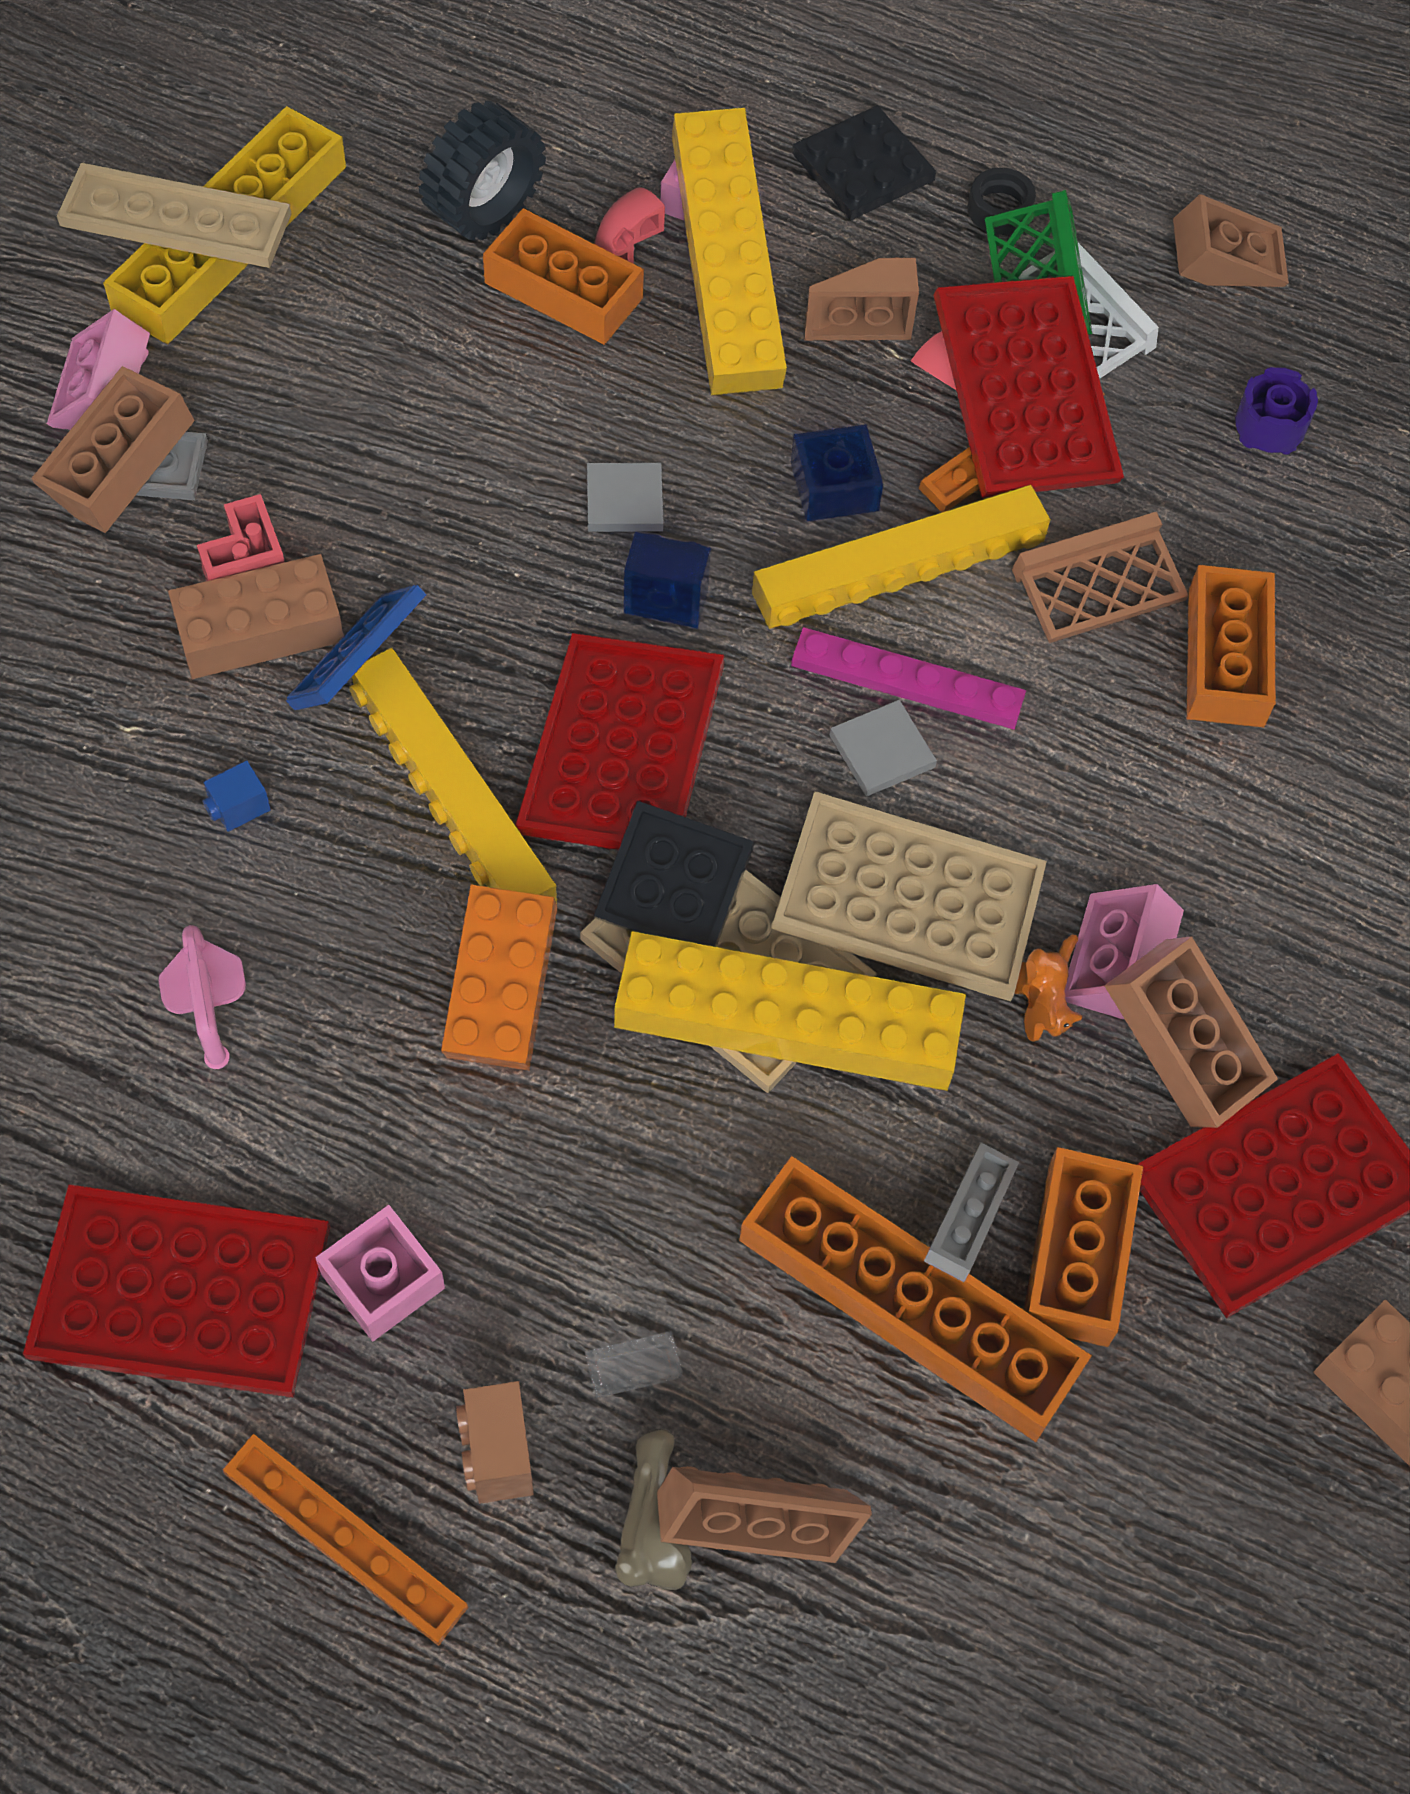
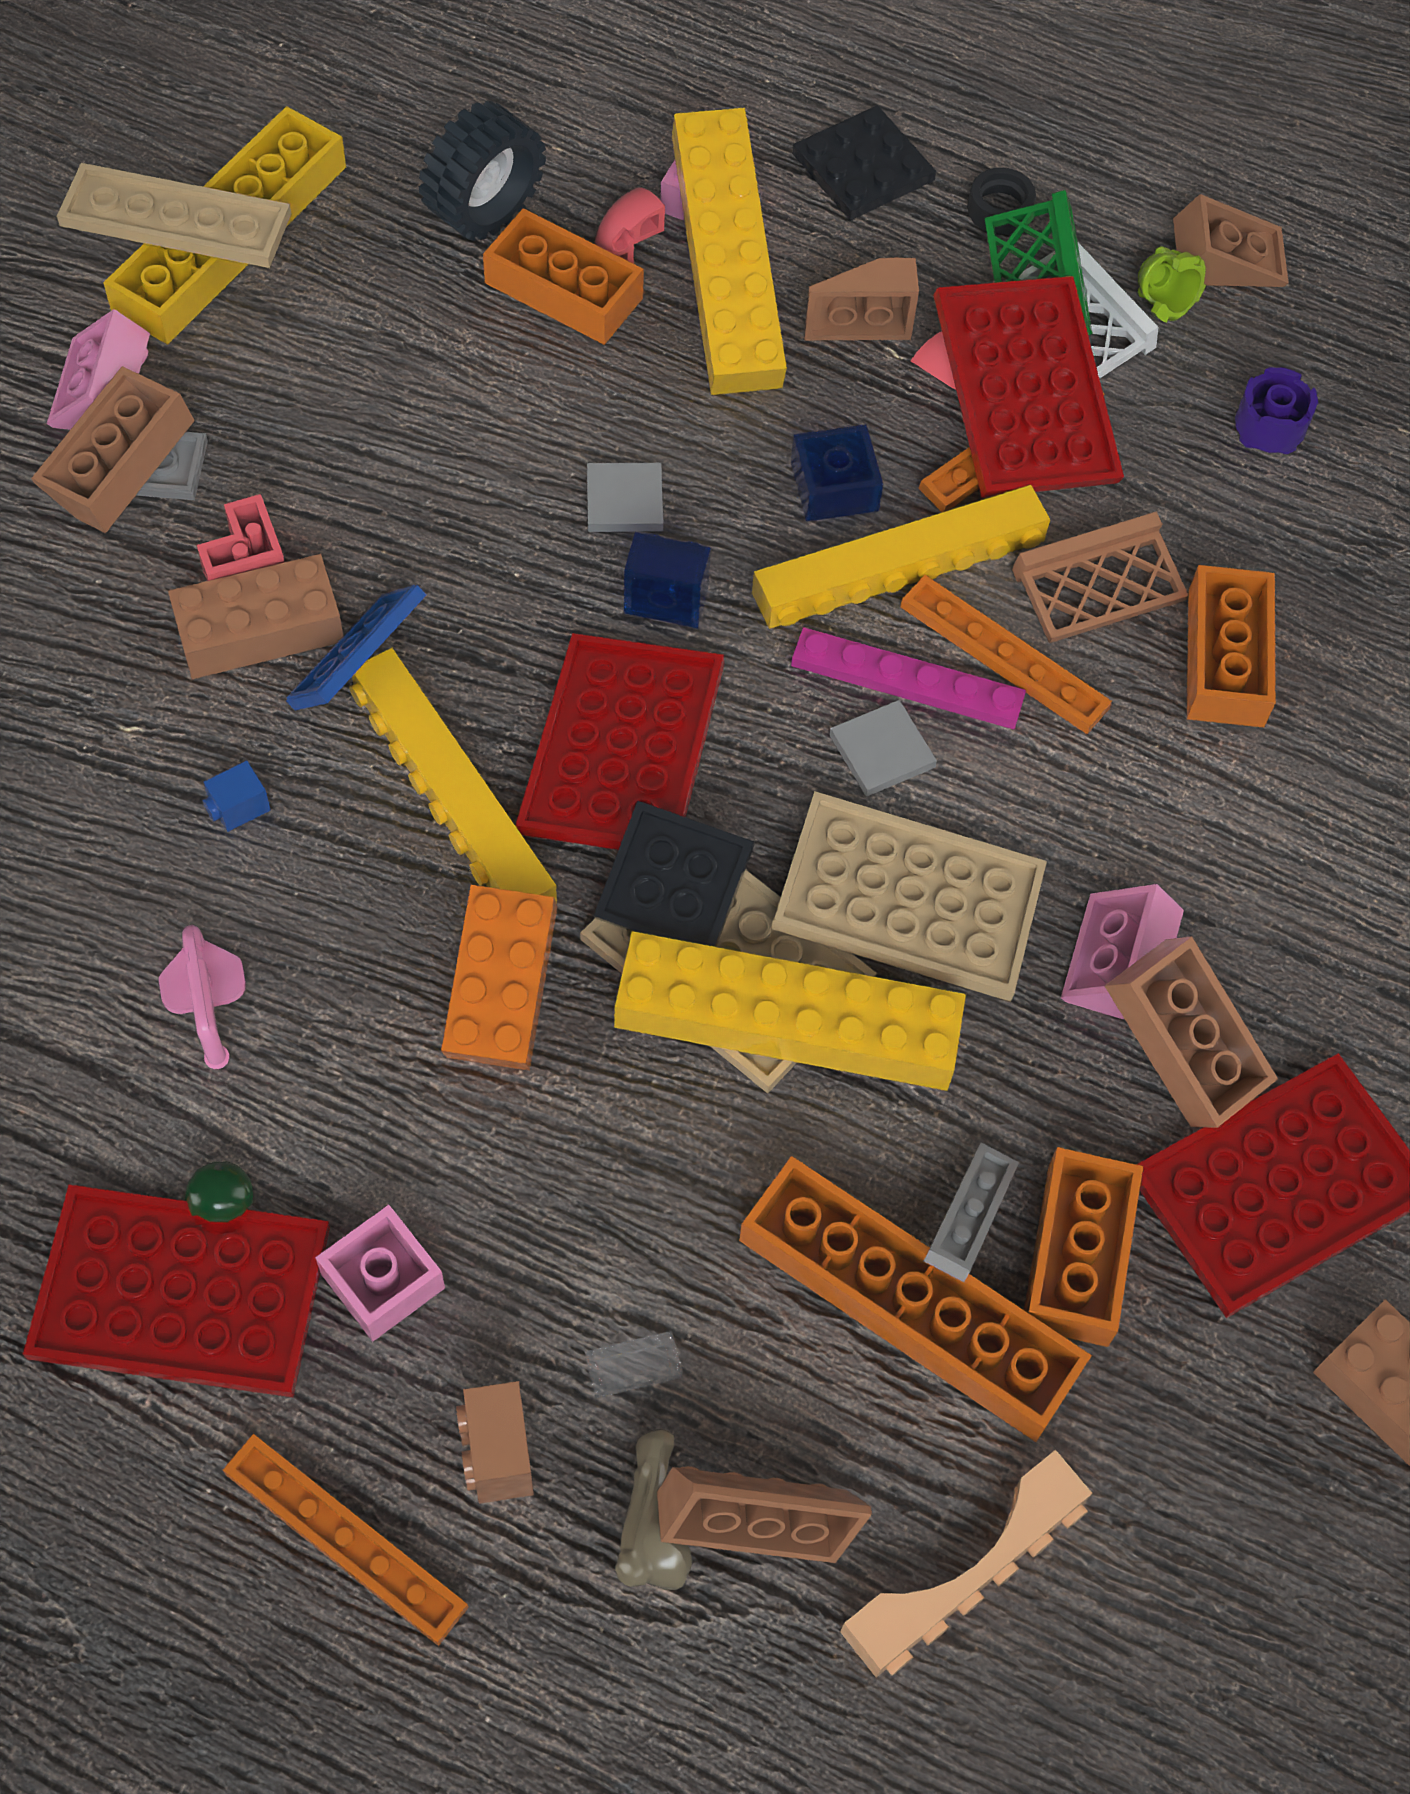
(219, 1192): none -> dark green hair
(897, 1622): none -> light nougat arch
(1006, 654): none -> orange plate
(1044, 984): orange animal -> none
(1171, 282): none -> lime helmet

